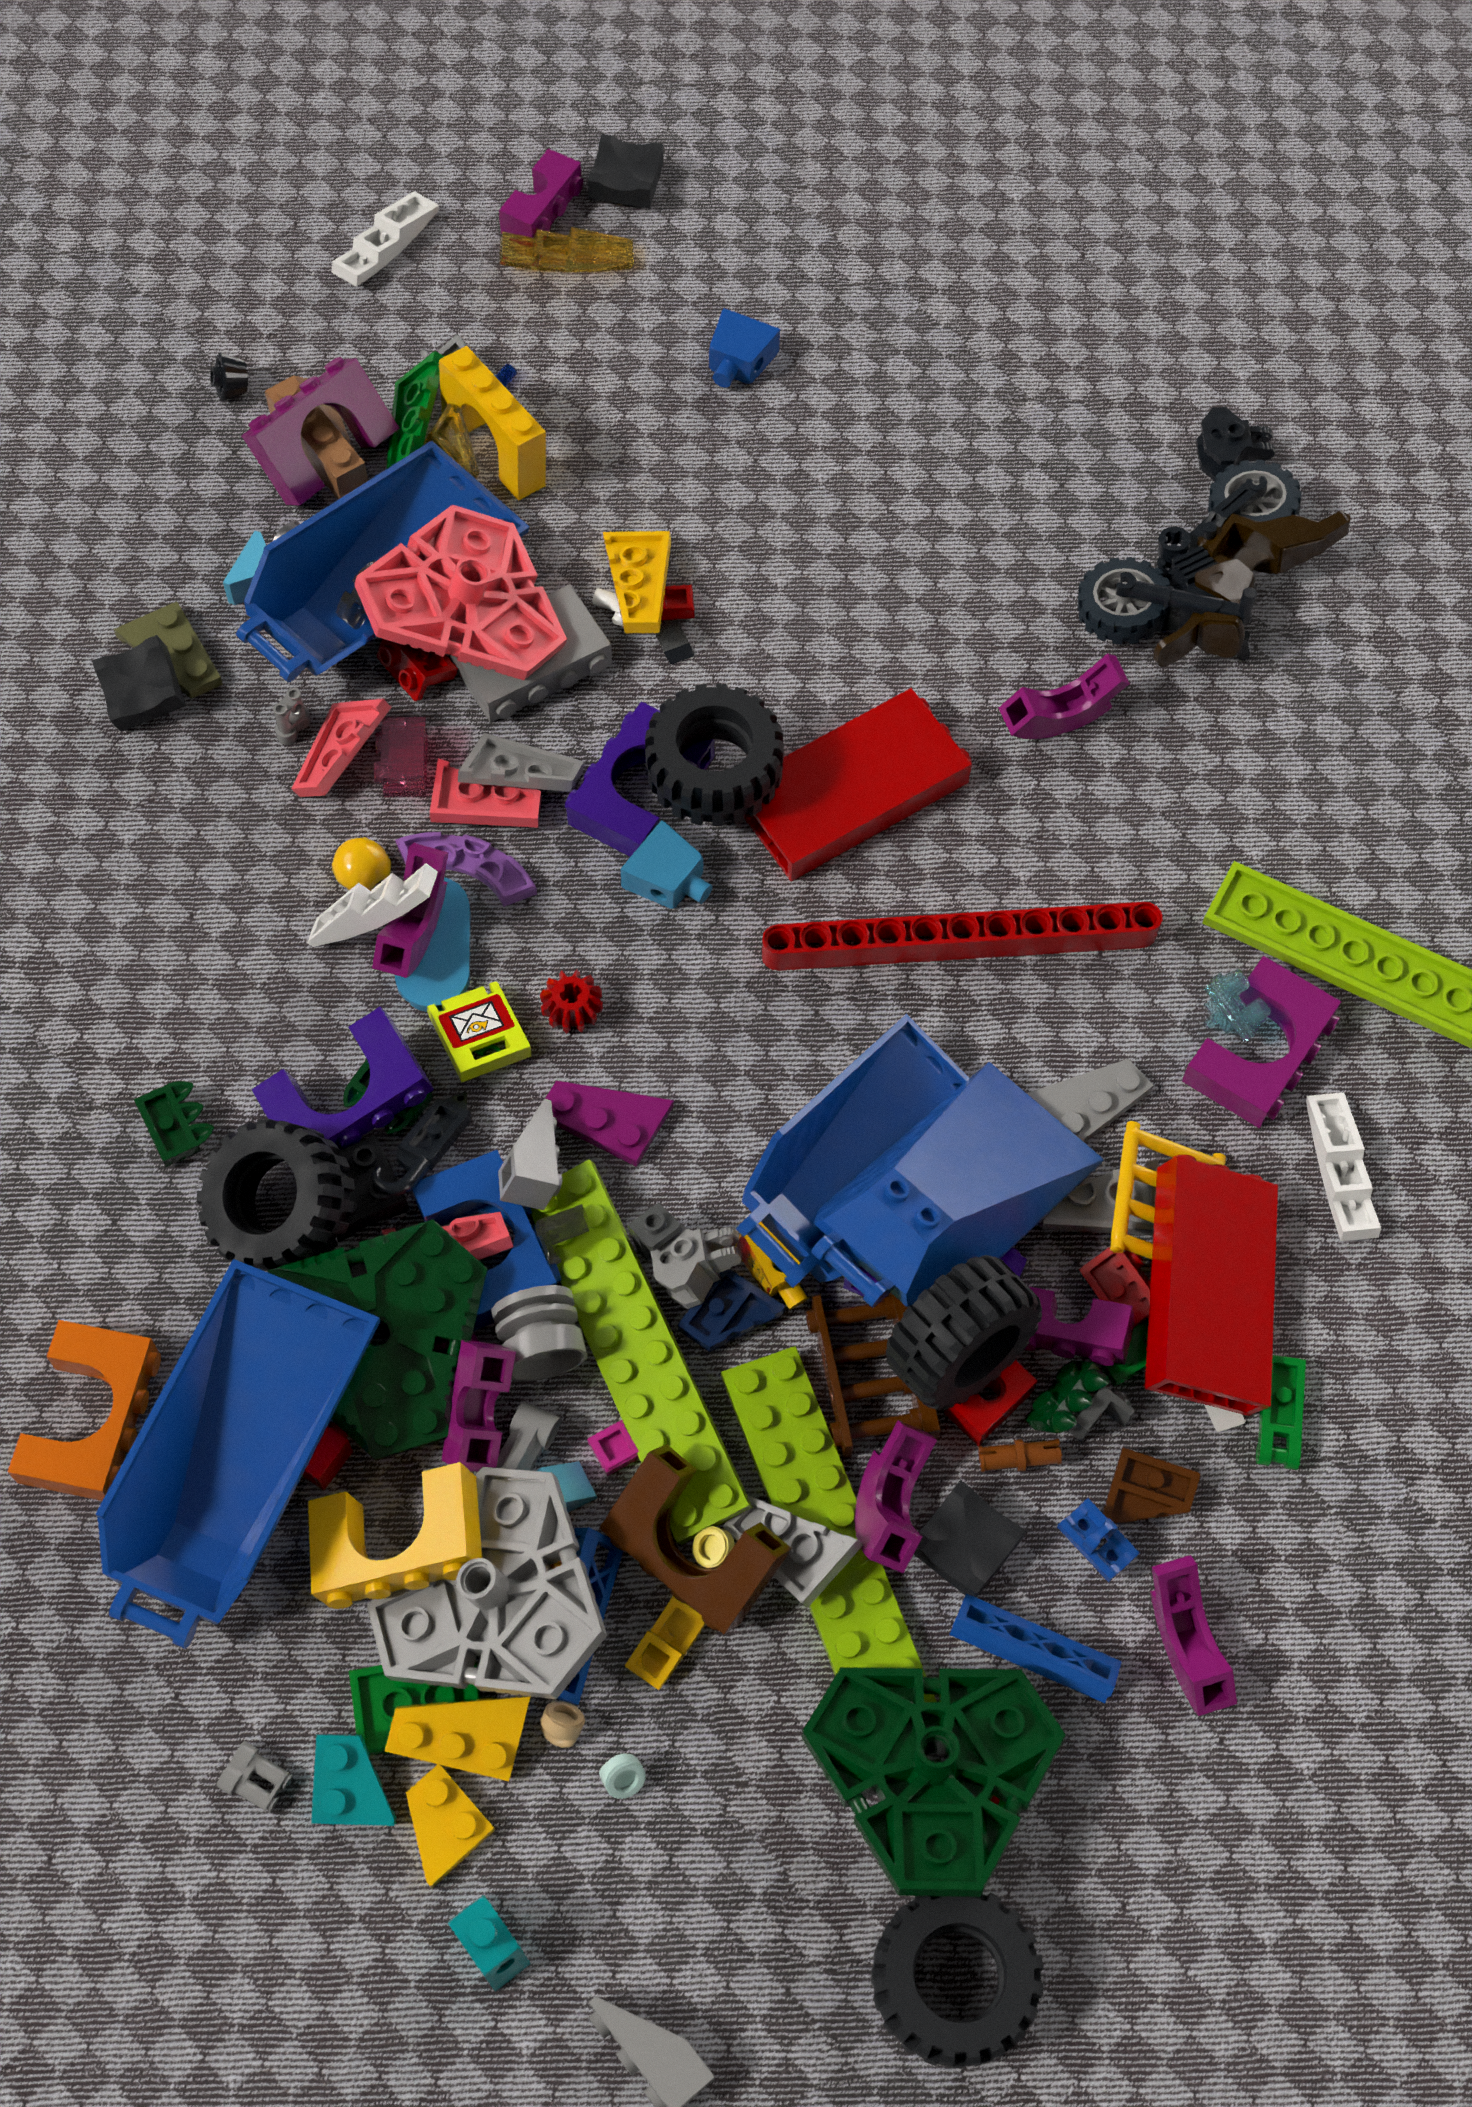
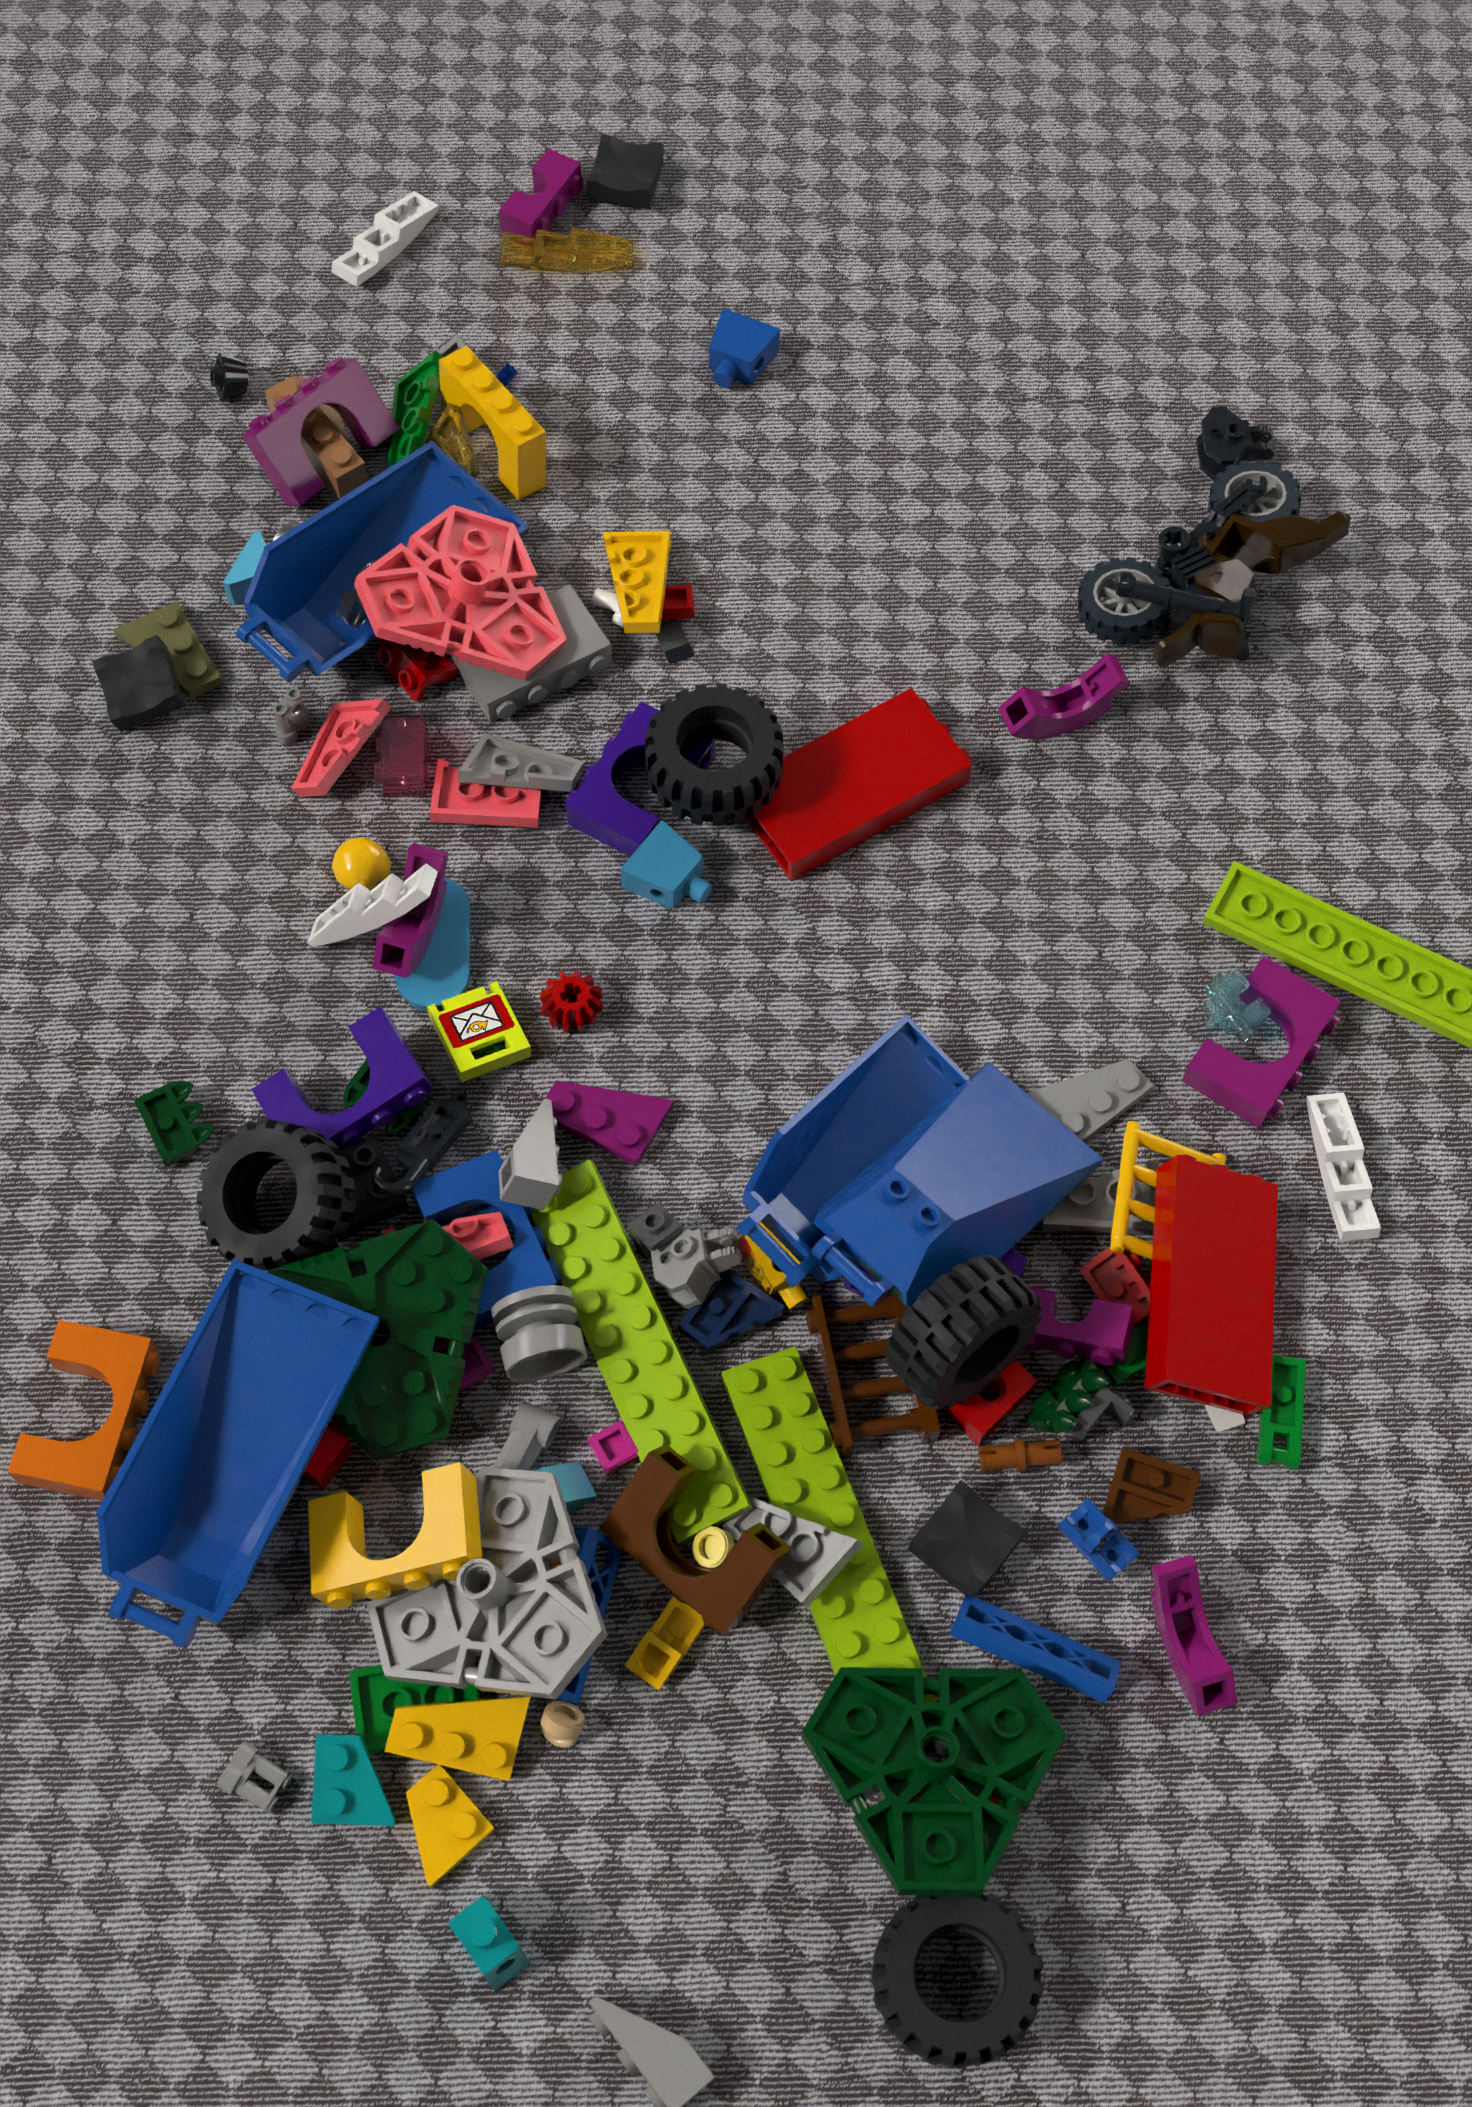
(478, 860): medium lavender tile -> none
(479, 1378): magenta arch -> none
(561, 1228): clear smoke tile -> none
(622, 1775): light aqua tile -> none
(885, 1497): magenta arch -> none
(975, 925): red beam -> none

